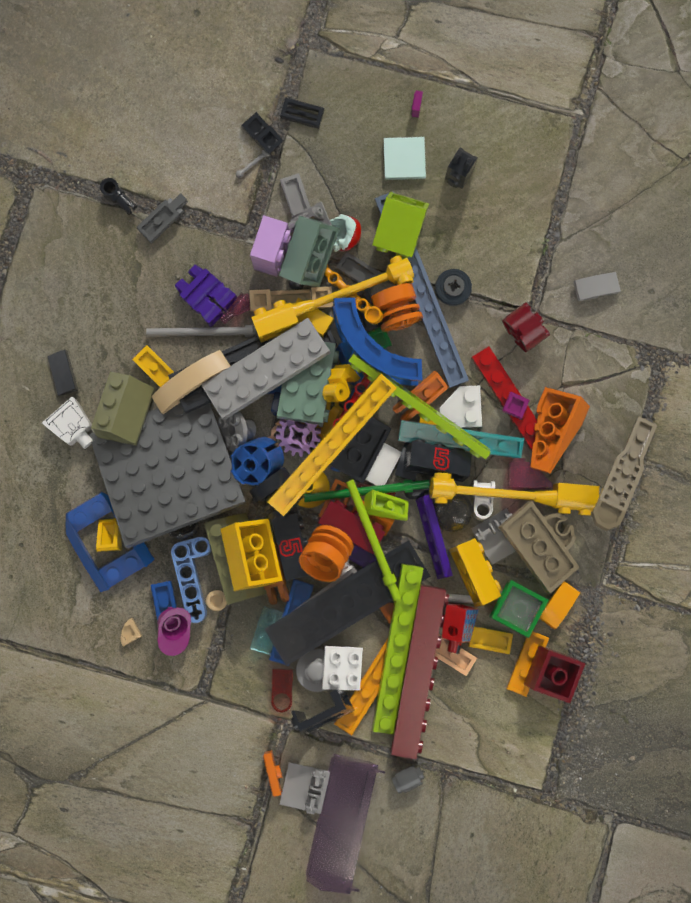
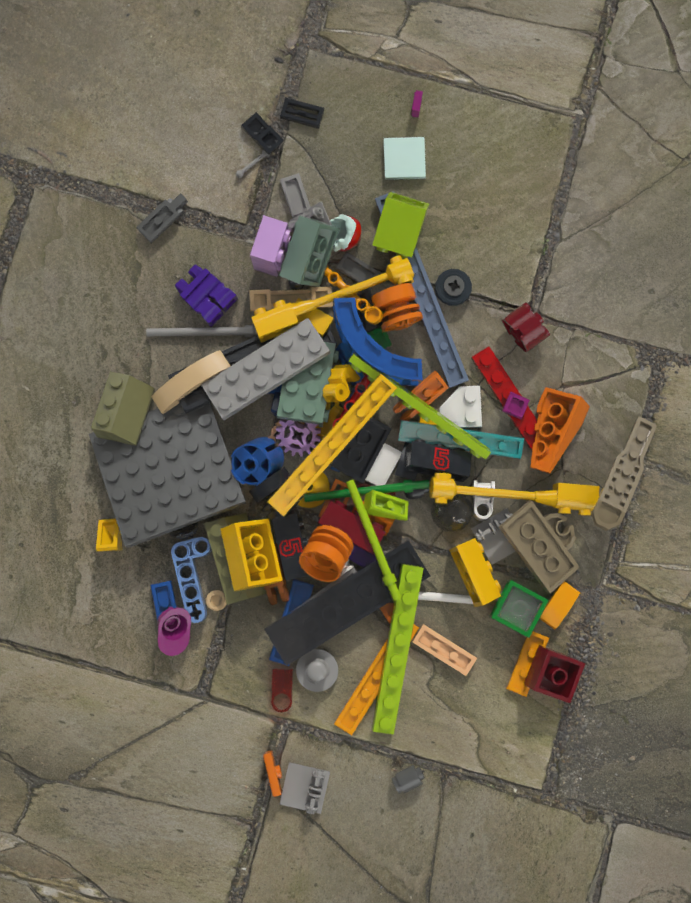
(62, 372): black slope -> none
(70, 423): white torso -> none
(116, 569): blue wedge -> none
(117, 196): black pin -> none
(130, 632): tan tile -> none
(153, 366): yellow plate -> none
(236, 430): light grey plate -> none
(239, 306): clear pink cone -> none
(261, 641): clear light blue slope -> none
(341, 824): piece -> none
(342, 668): white hinge -> none
(342, 707): black panel -> none
(418, 672): dark red brick -> none
(434, 537): dark purple tile -> none
(458, 625): red torso -> none
(460, 168): black hinge -> none
(491, 640): yellow tile -> none
(524, 477): clear pink slope -> none
(596, 286): light grey slope -> none

